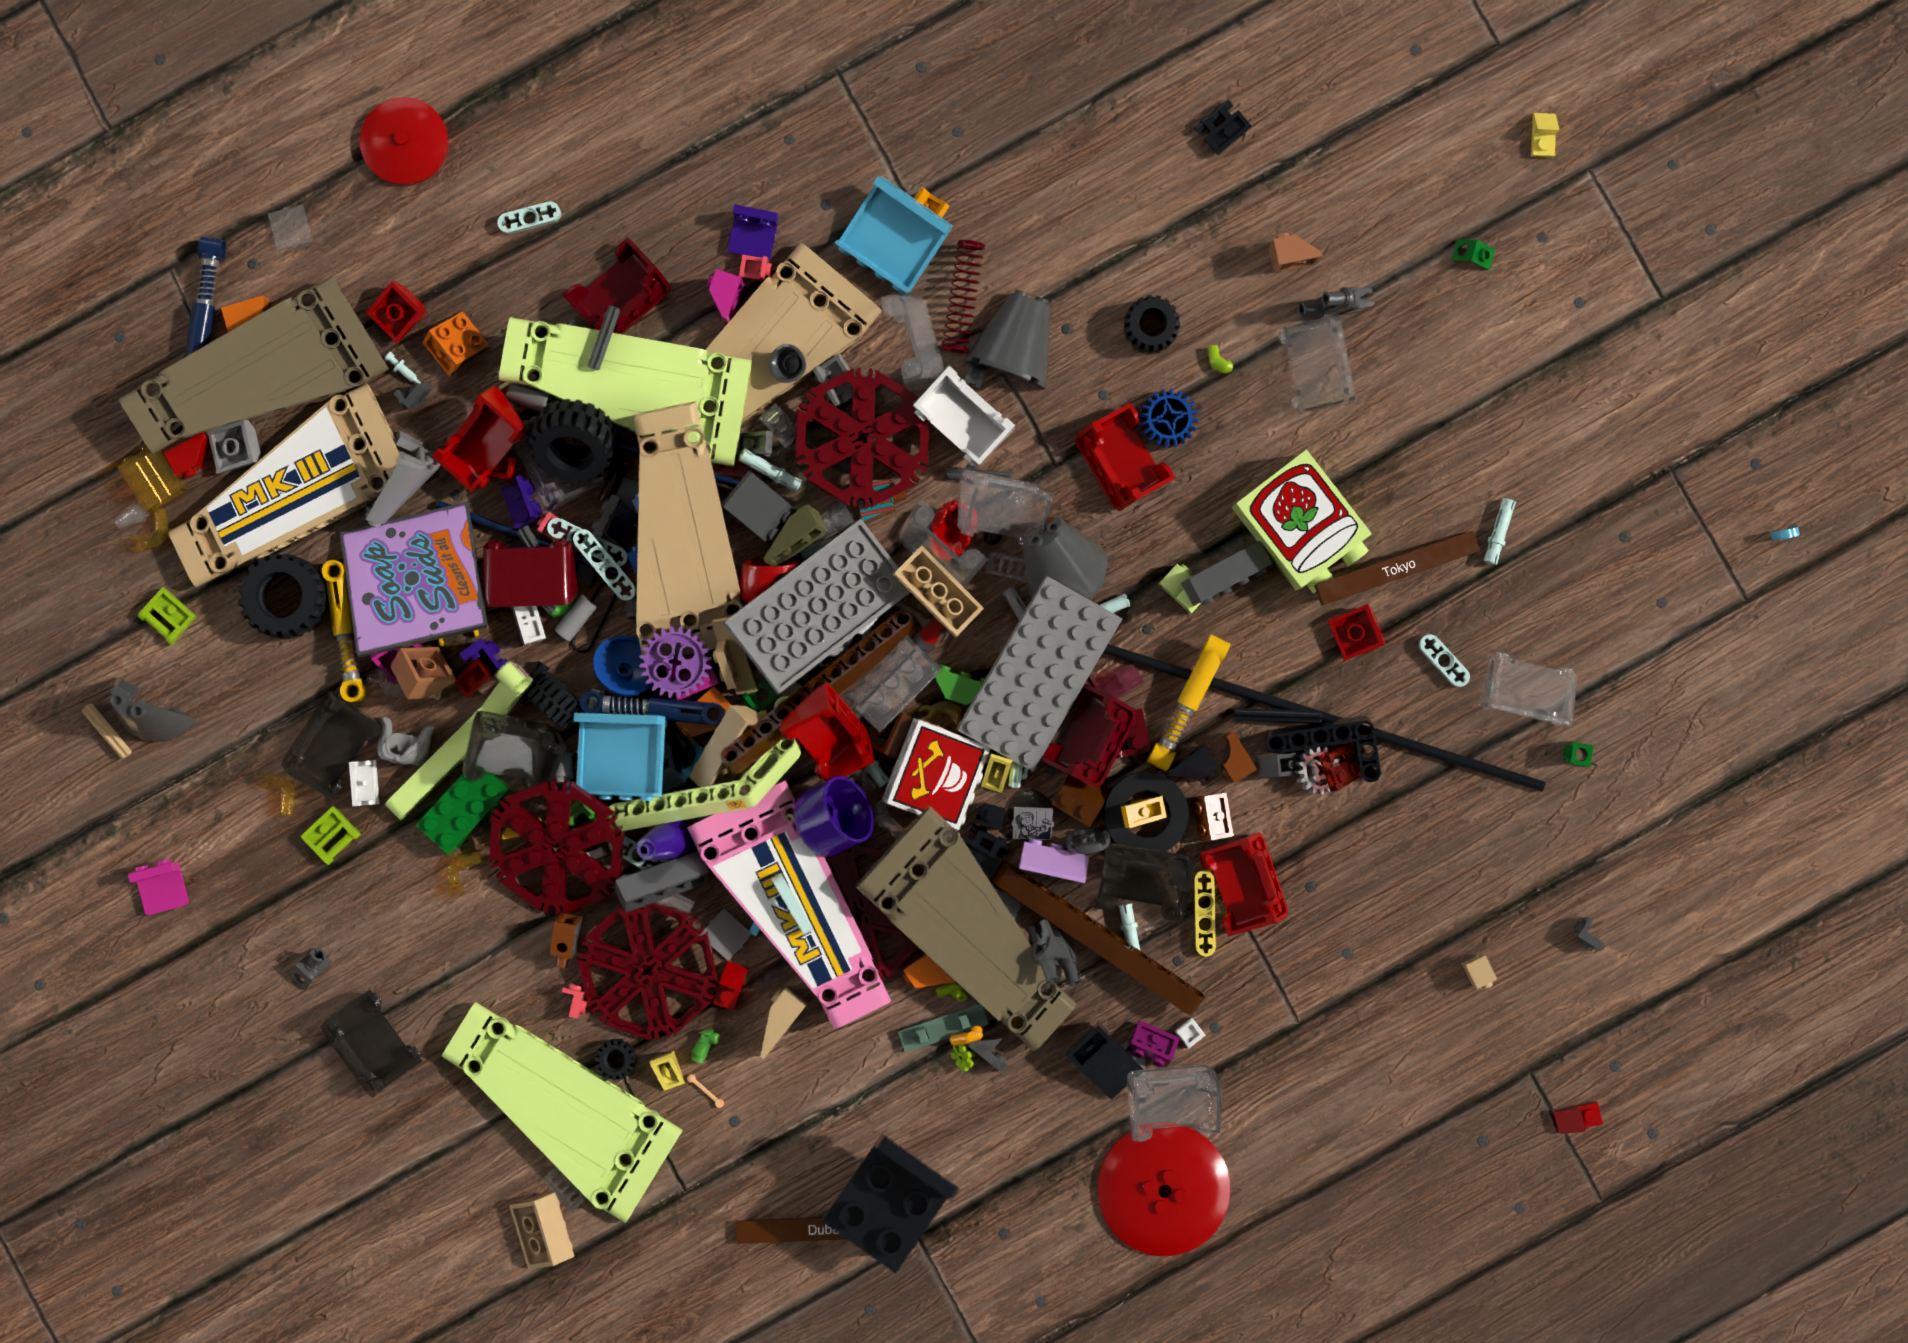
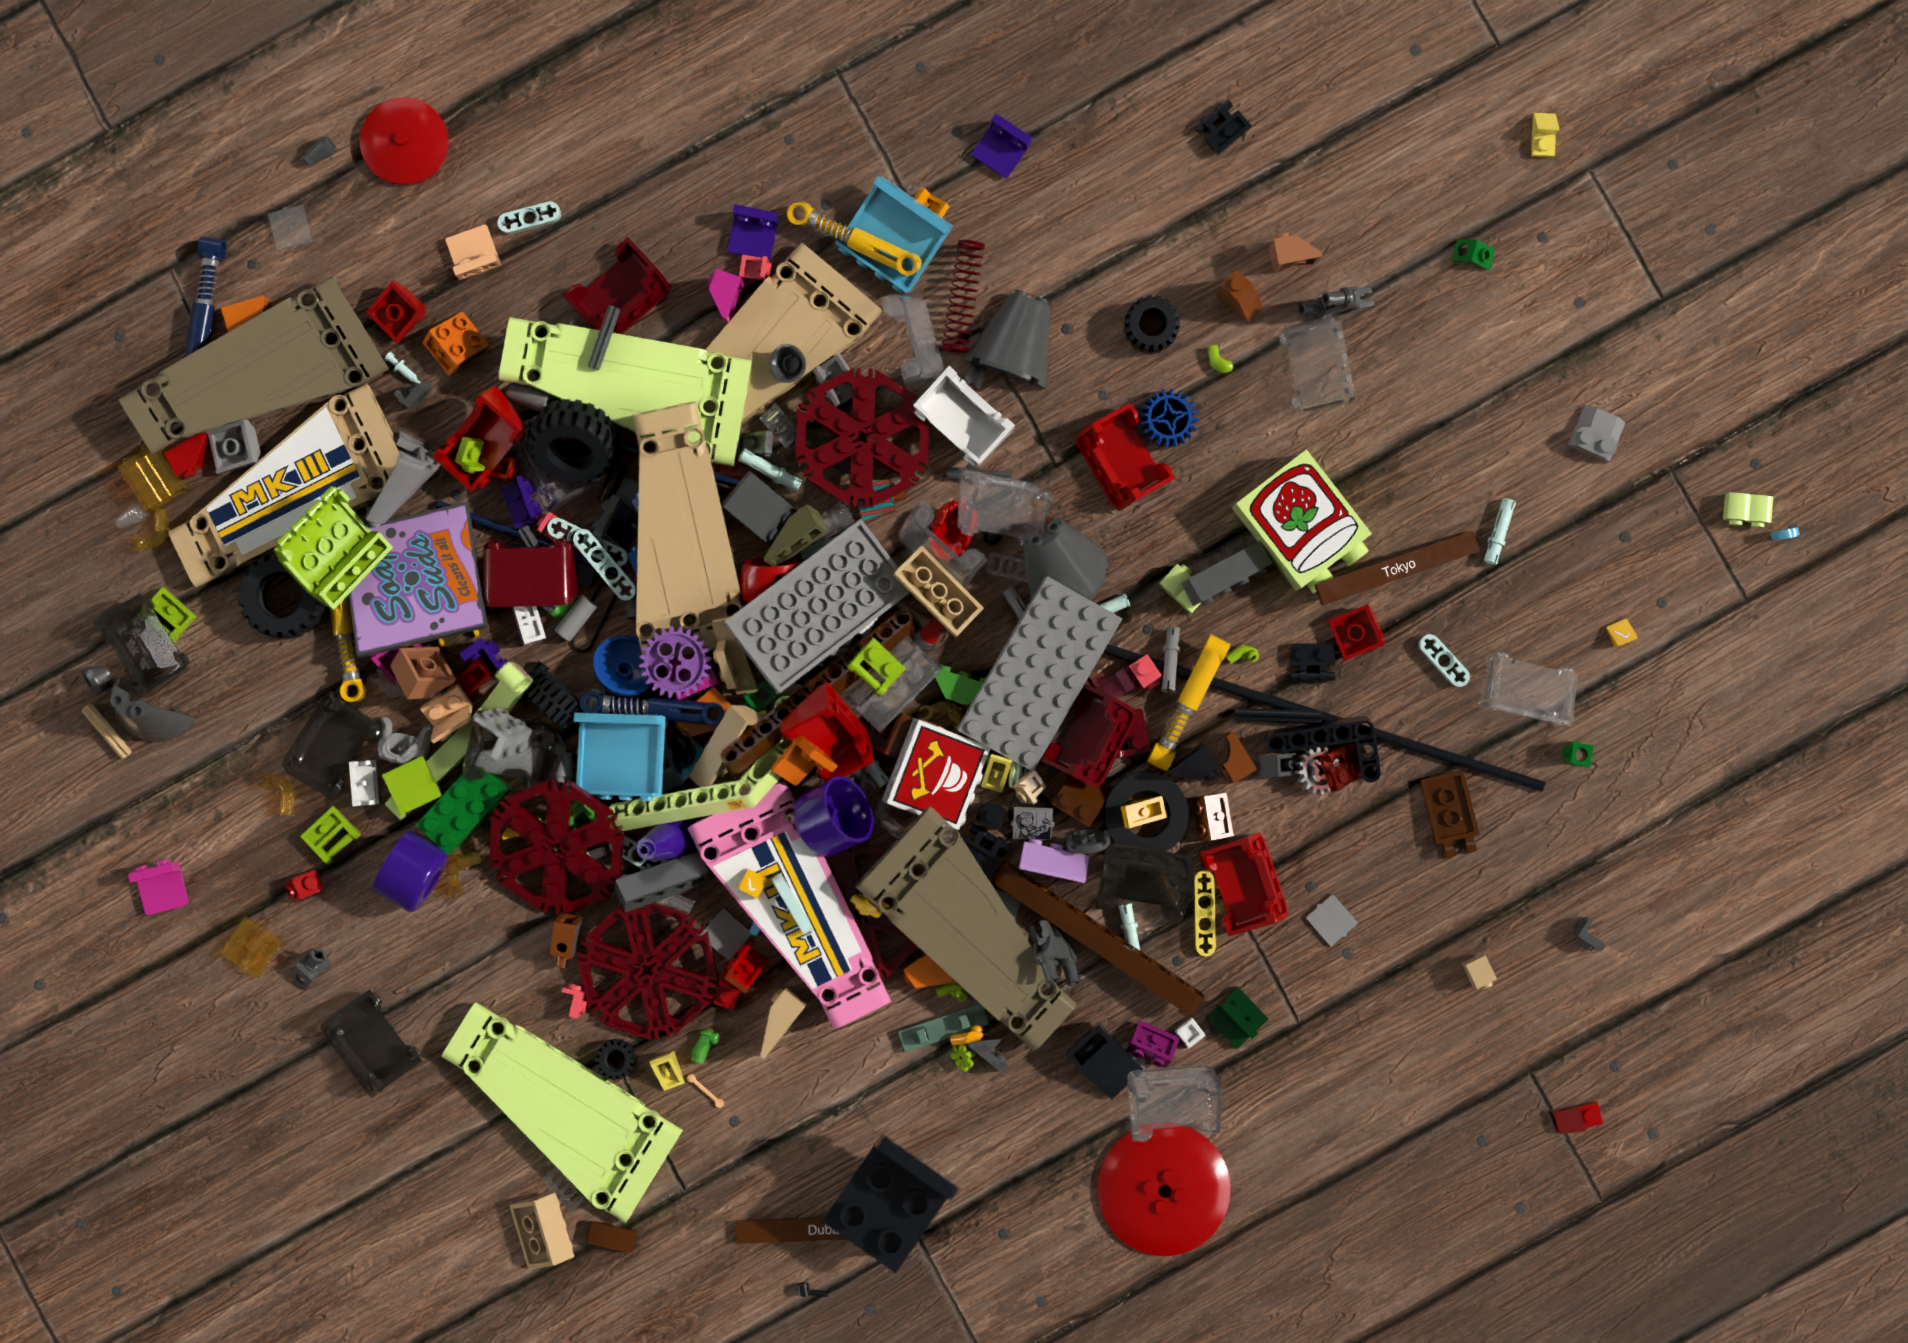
(97, 678): none -> flat silver cone
(143, 645): none -> clear smoke windscreen
(251, 946): none -> clear yellow slope
(304, 886): none -> red bracket
(320, 150): none -> dark grey cone
(330, 549): none -> lime slope
(410, 872): none -> dark purple piece
(412, 785): none -> lime tile
(448, 713): none -> light nougat bracket
(469, 454): none -> lime bracket
(473, 252): none -> light nougat bracket
(511, 732): none -> light grey bracket
(611, 1236): none -> reddish brown slope
(746, 968): none -> red bracket
(752, 883): none -> yellow slope
(800, 759): none -> orange bracket
(804, 1290): none -> black hand
(856, 239): none -> yellow piece
(866, 907): none -> yellow helmet
(881, 661): none -> lime plate
(1002, 146): none -> dark purple bracket
(1029, 787): none -> tan bracket
(1146, 672): none -> coral bracket
(1171, 652): none -> light grey pin
(1237, 1017): none -> dark green bracket
(1240, 296): none -> dark orange slope
(1243, 652): none -> lime arm
(1312, 655): none -> black plate
(1331, 920): none -> light grey piece
(1450, 812): none -> reddish brown tile
(1597, 433): none -> light grey slope
(1621, 632): none -> yellow slope
(1748, 509): none -> yellowish green brick

